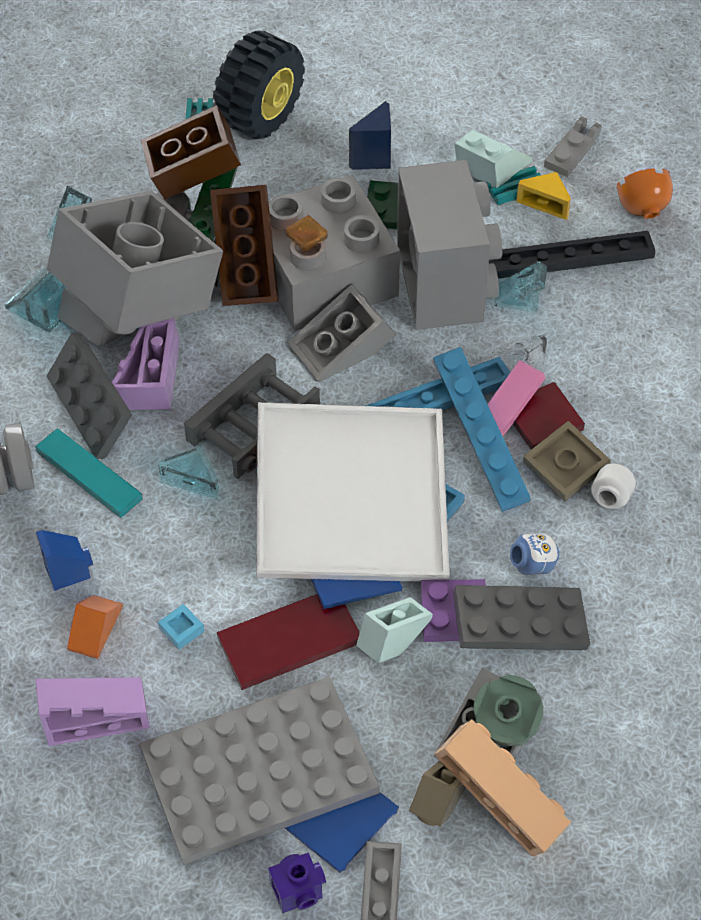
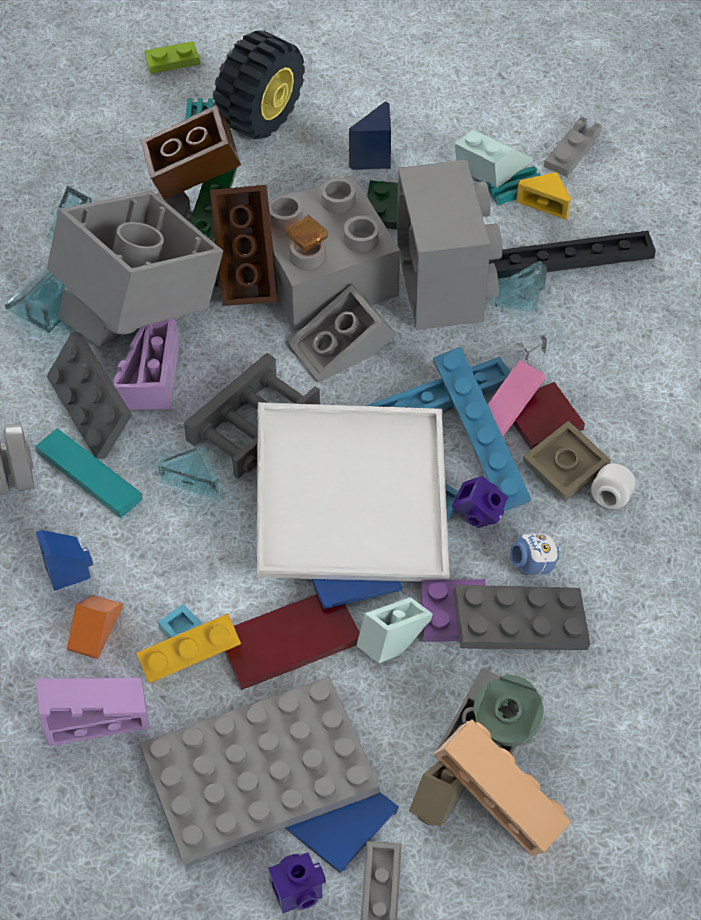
(172, 57): none -> lime plate
(188, 648): none -> yellow plate
(480, 502): none -> dark purple brick
(646, 192): orange cylinder -> none

